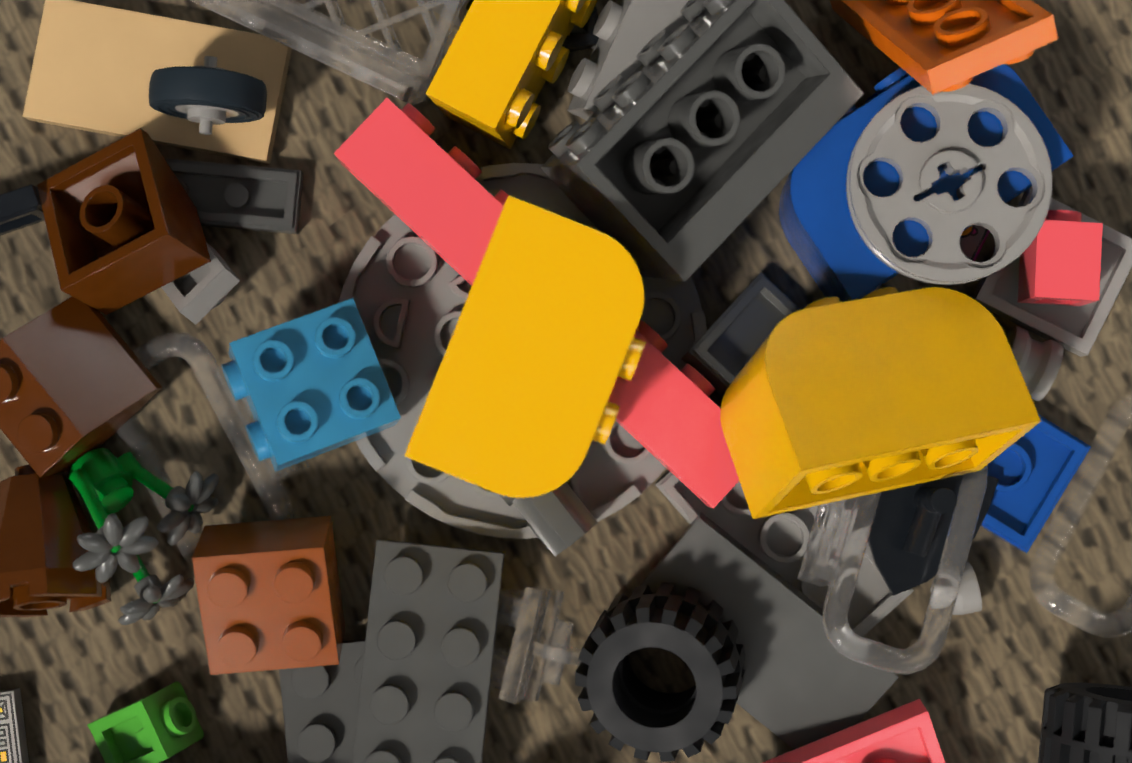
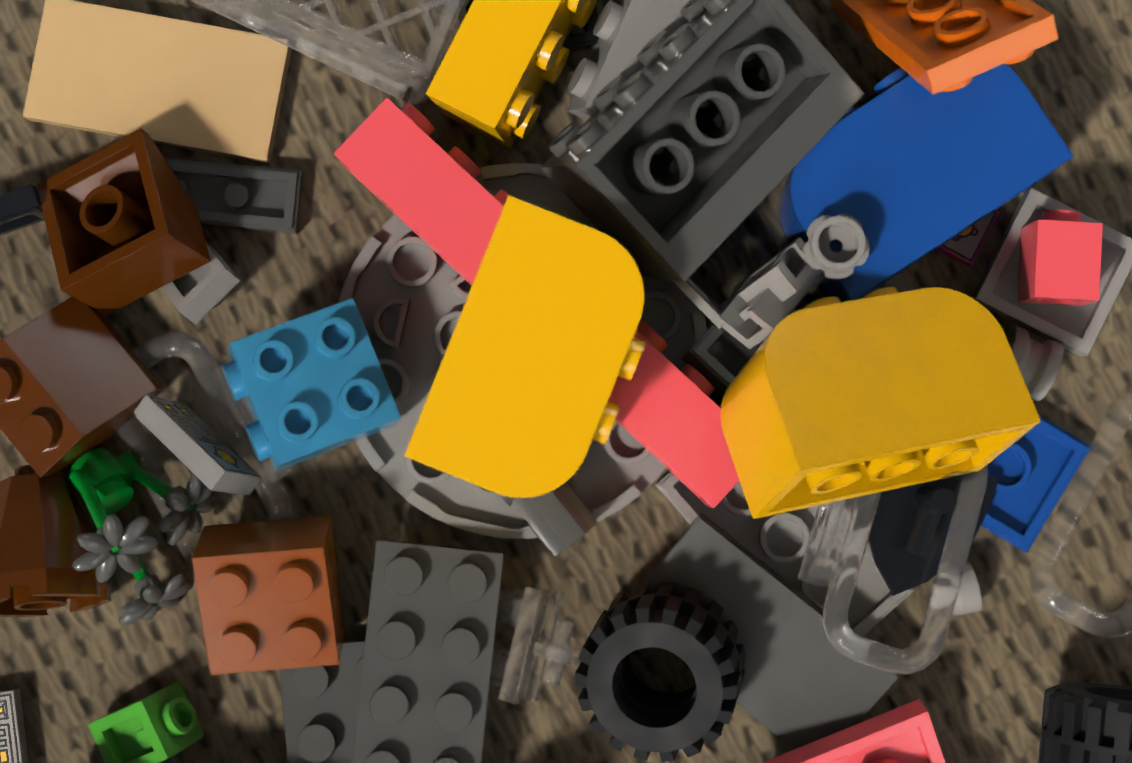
(197, 445): none -> light grey tile
(207, 95): black wheel -> none
(759, 298): none -> light grey piece
(853, 240): none -> light grey plate
(941, 216): light grey wedge -> none

